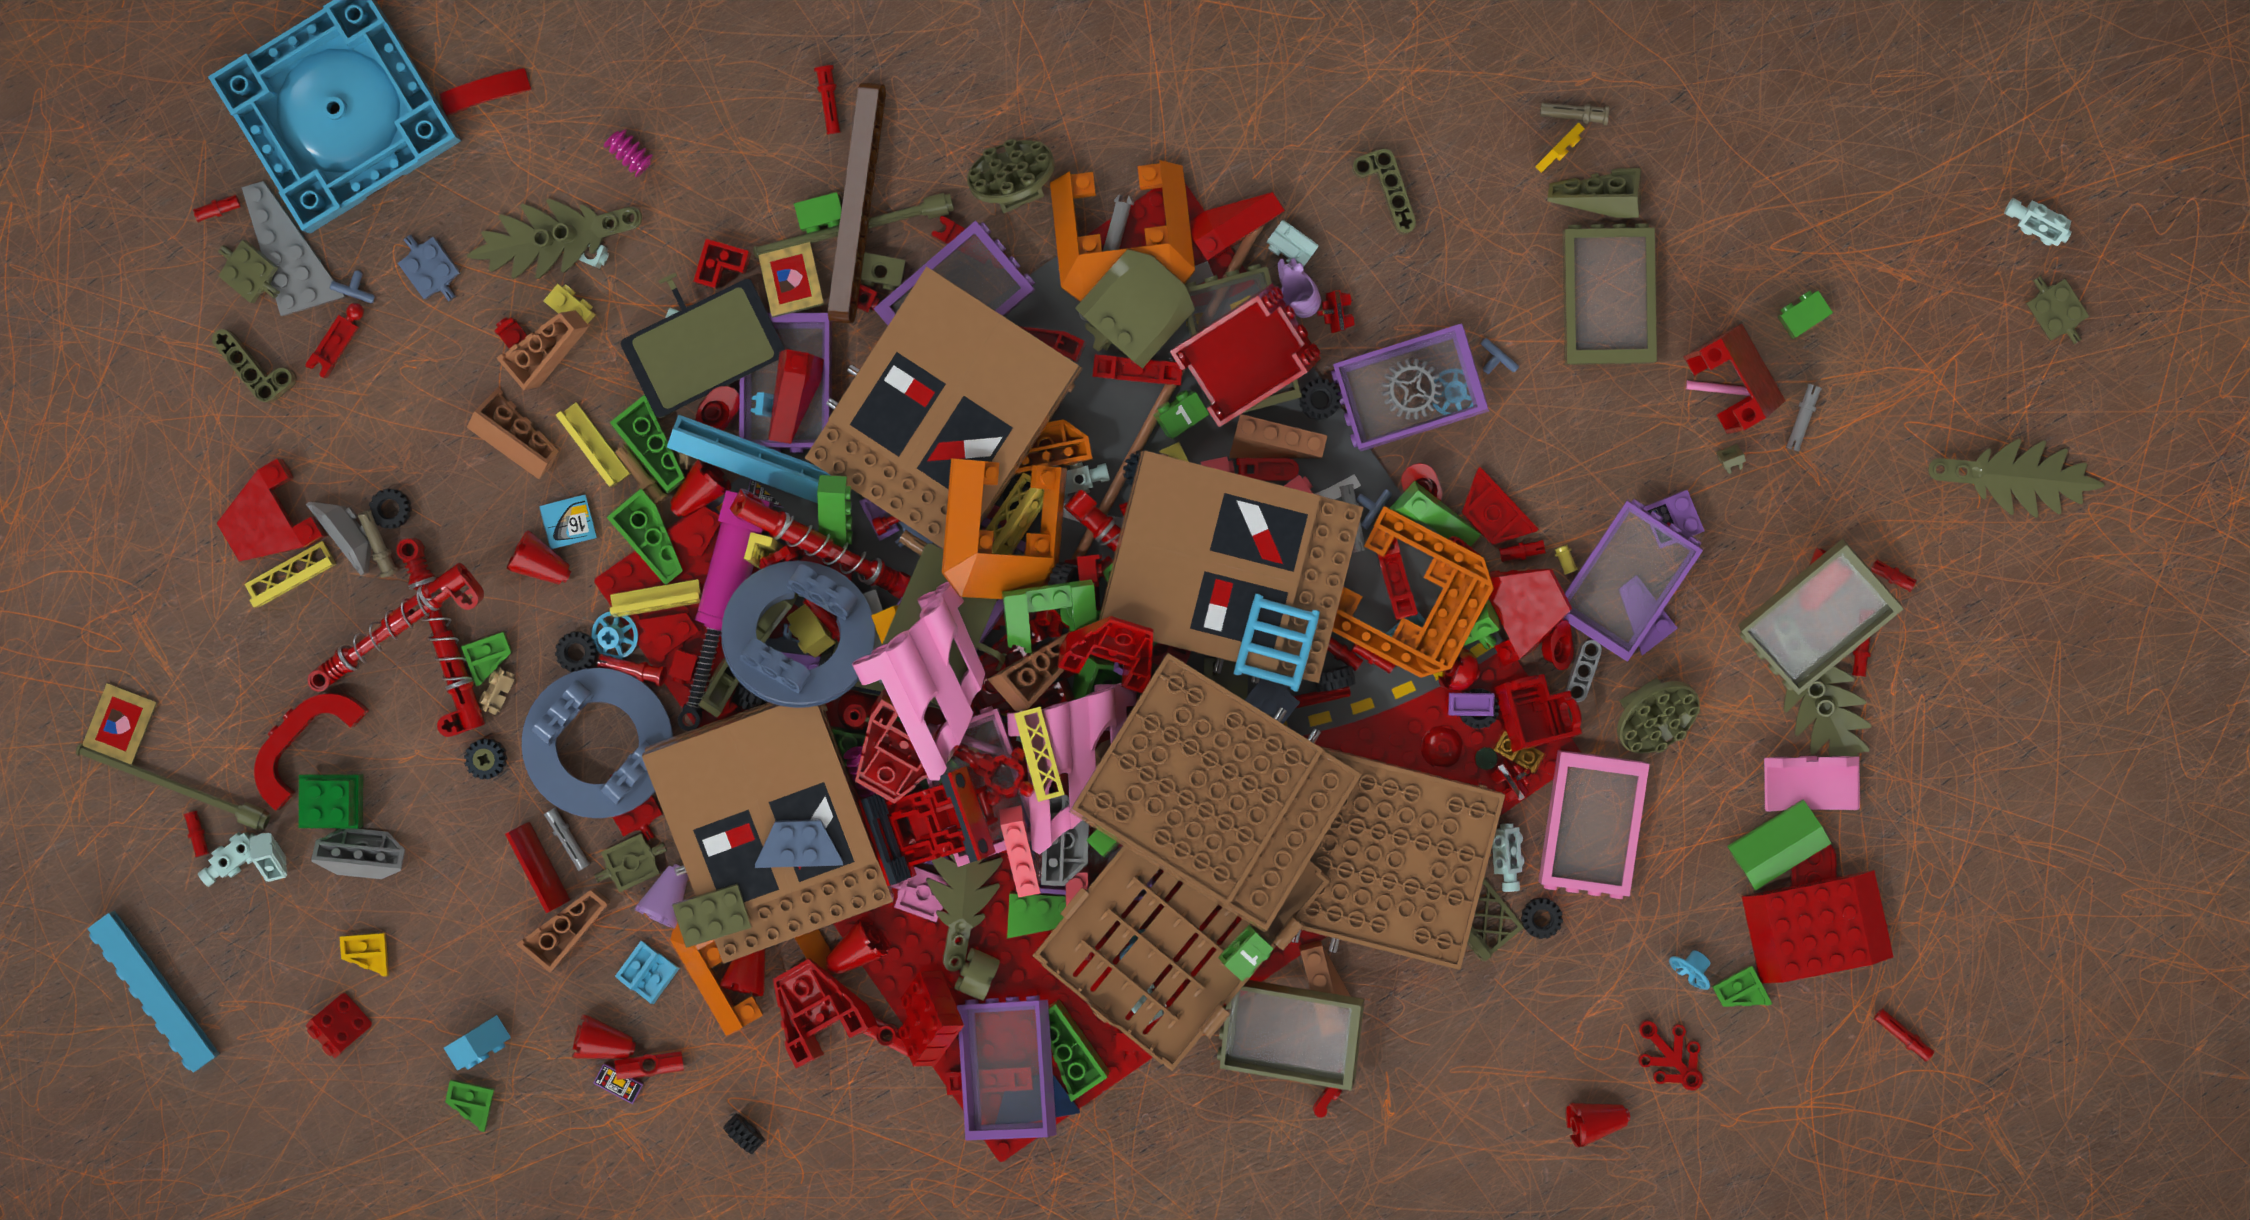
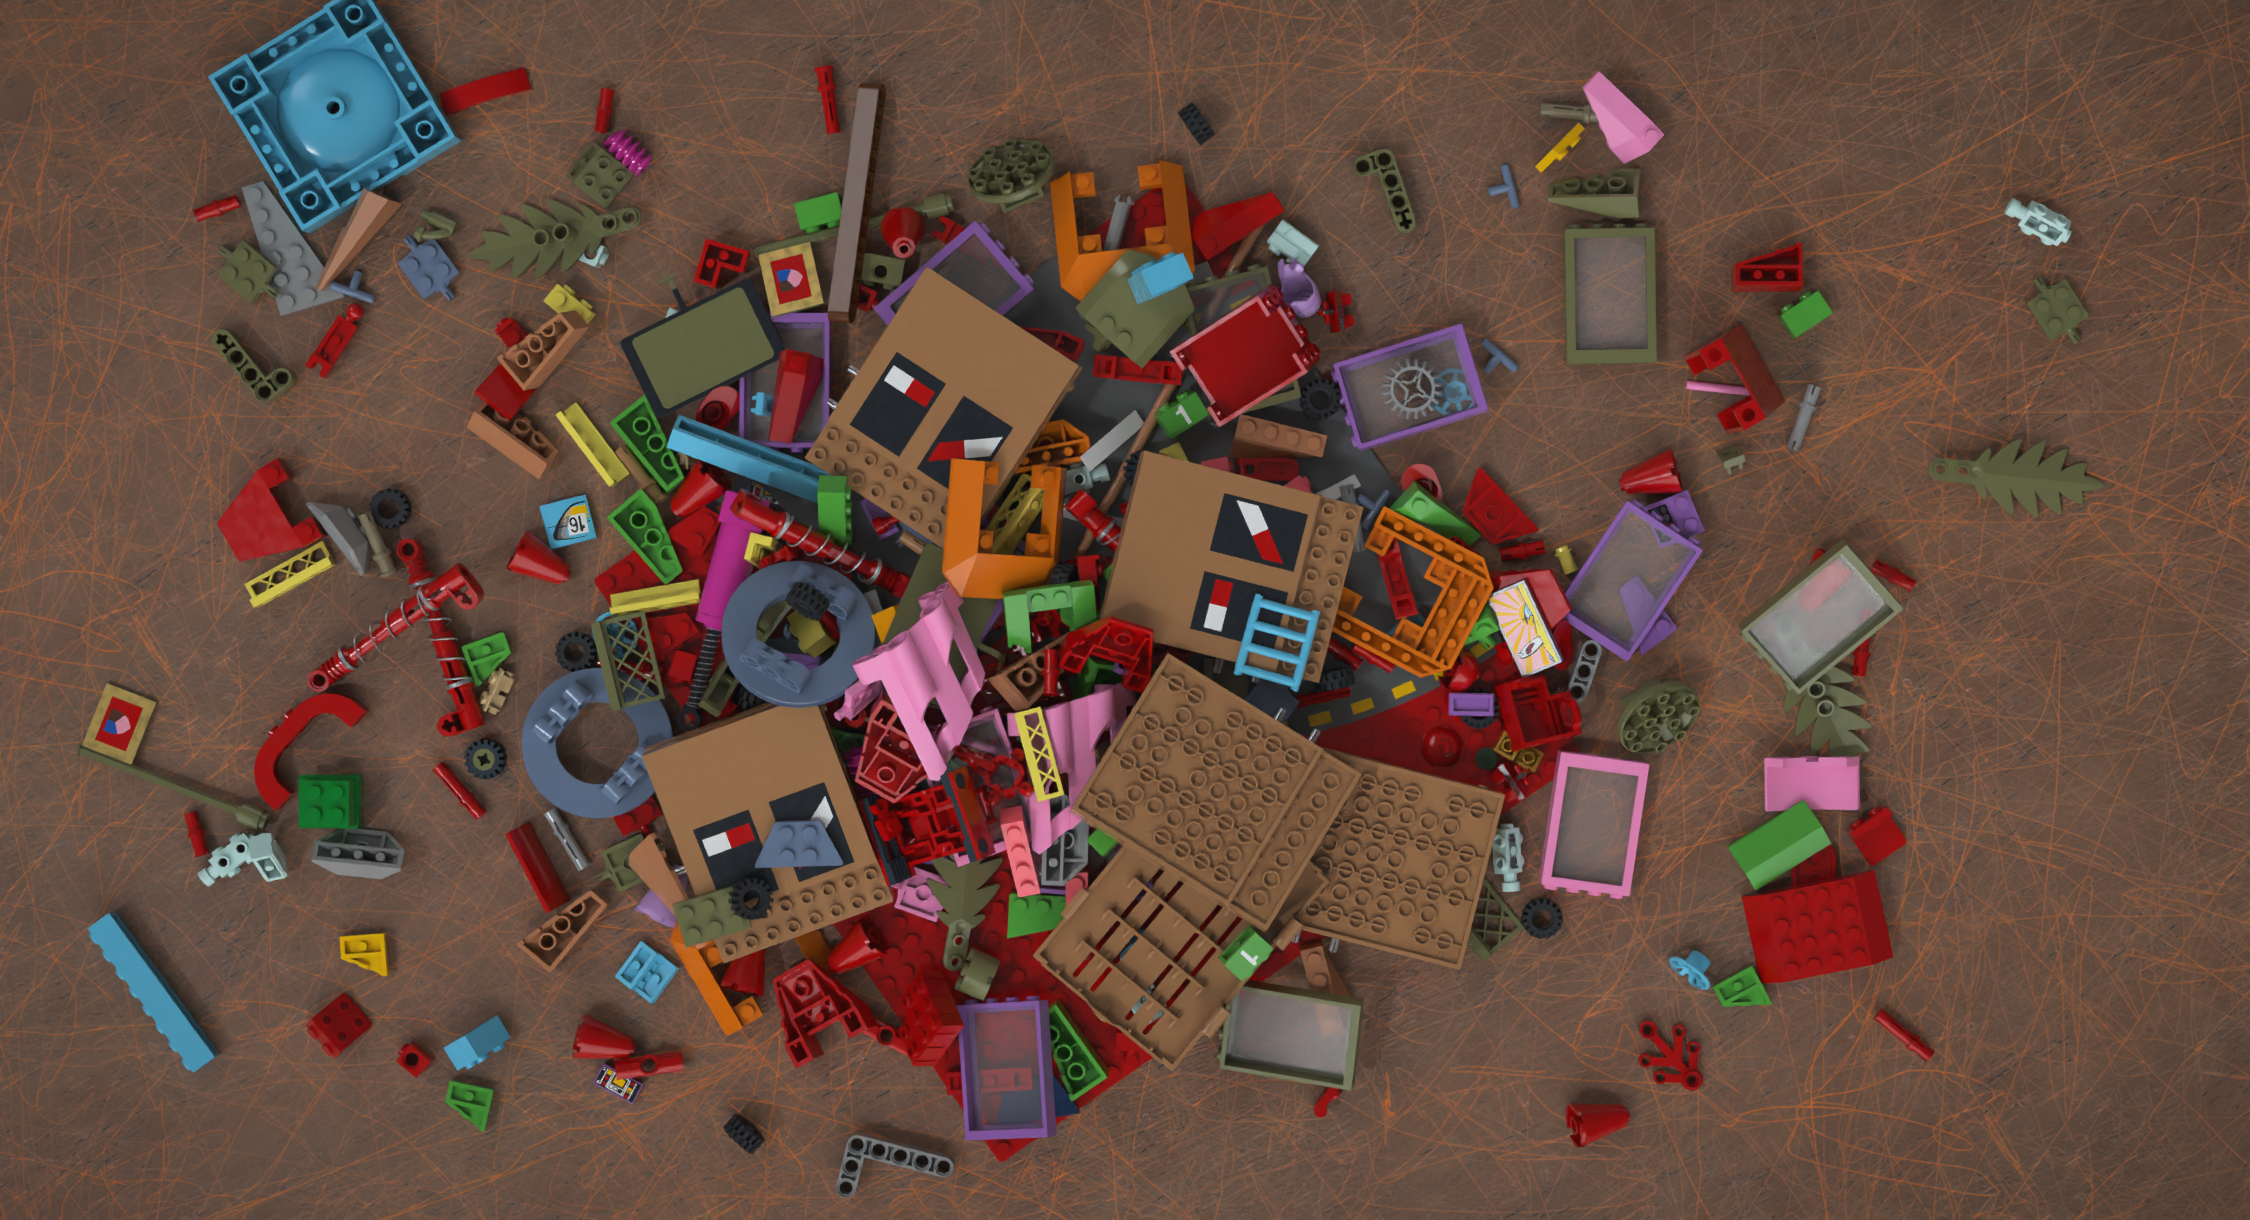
(366, 219): none -> nougat wedge
(423, 1056): none -> red brick
(445, 225): none -> olive plant
(459, 790): none -> red pin
(503, 392): none -> red tile
(599, 175): none -> olive bracket
(604, 110): none -> red axle
(608, 664): none -> olive fence
(656, 872): none -> nougat wedge
(763, 898): none -> black tyre
(807, 601): none -> black tyre
(857, 698): none -> bright pink plate
(887, 821): none -> red plate
(889, 1157): none -> light grey beam
(903, 230): none -> red cone
(1050, 672): none -> red pin
(1112, 440): none -> white sticker
(1159, 277): none -> medium azure brick
(1196, 123): none -> black tyre
(1508, 187): none -> sand blue piece
(1524, 628): none -> tile
(1623, 124): none -> bright pink wedge
(1653, 476): none -> red cone
(1771, 272): none -> red wedge
(1876, 835): none -> red bracket

